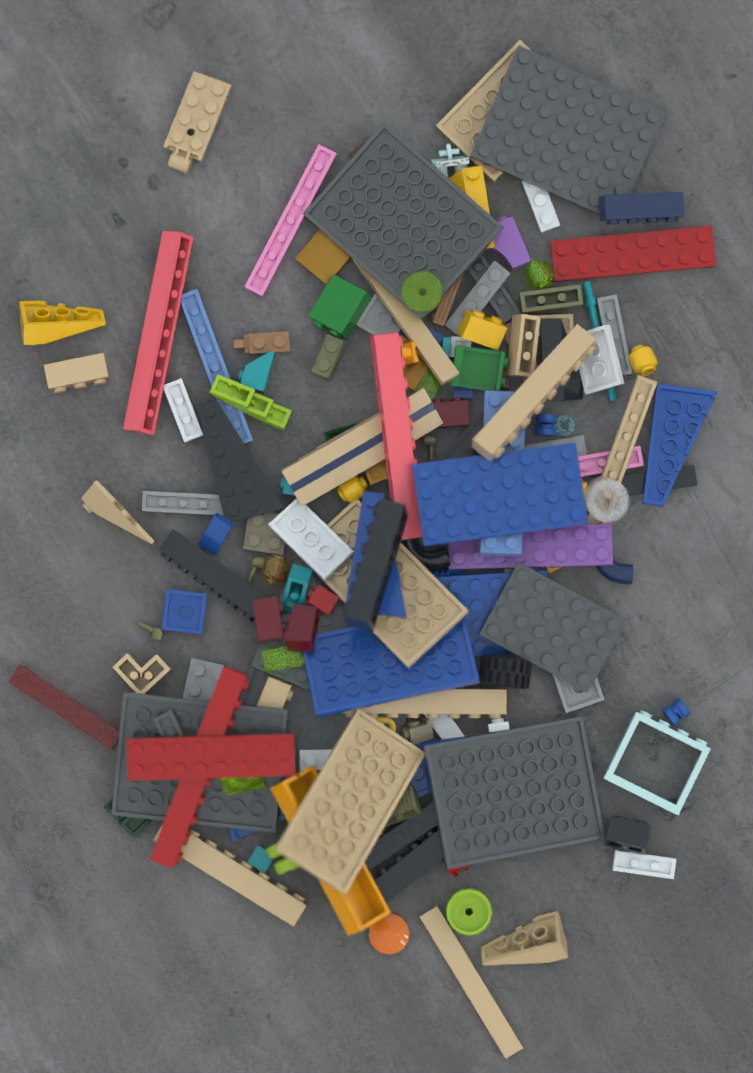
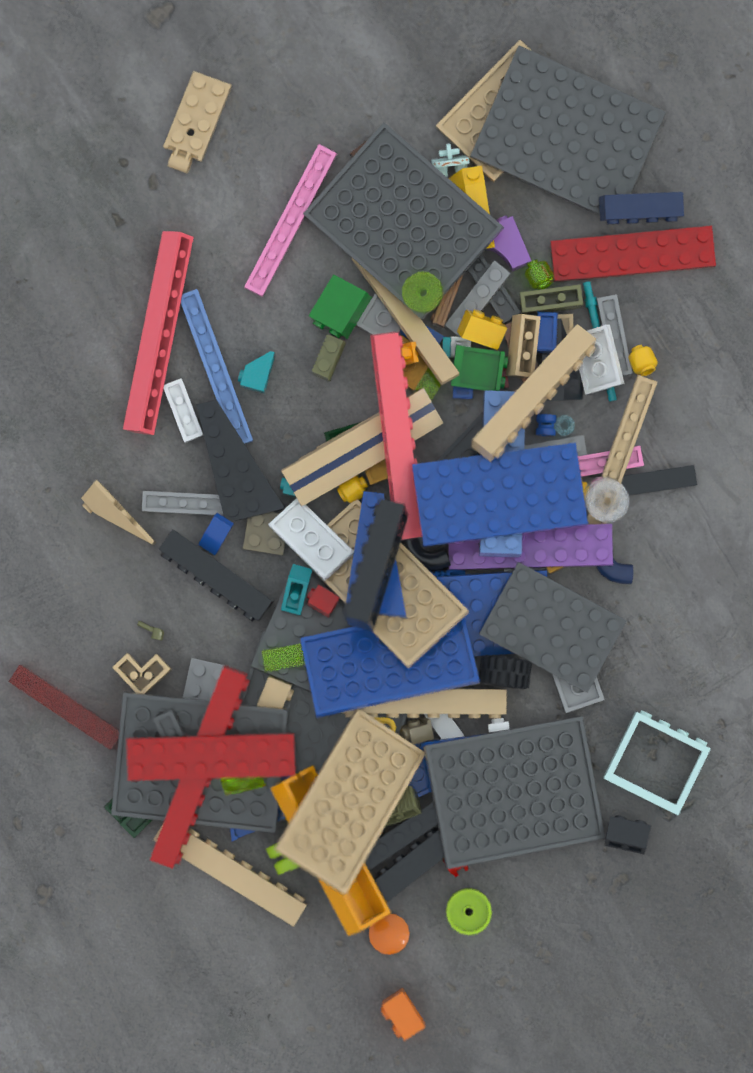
(50, 323): yellow wedge -> none
(77, 372): tan brick -> none
(184, 611): blue plate -> none
(249, 402): lime slope -> none
(256, 563): olive hand -> none
(260, 859): teal tile -> none
(264, 342): medium nougat hinge -> none
(268, 620): dark red brick -> none
(274, 569): clear yellow head -> none
(302, 628): dark red brick -> none
(313, 757): white plate -> none
(323, 257): pearl gold slope -> none
(403, 1014): none -> orange brick
(430, 441): olive hand -> none
(452, 413): dark red brick -> none
(471, 982): tan tile -> none
(535, 943): tan wedge -> none
(541, 207): white plate -> none
(547, 332): none -> blue tile
(644, 864): white tile -> none
(674, 427): blue wing -> none
(676, 711): blue wheel -> none

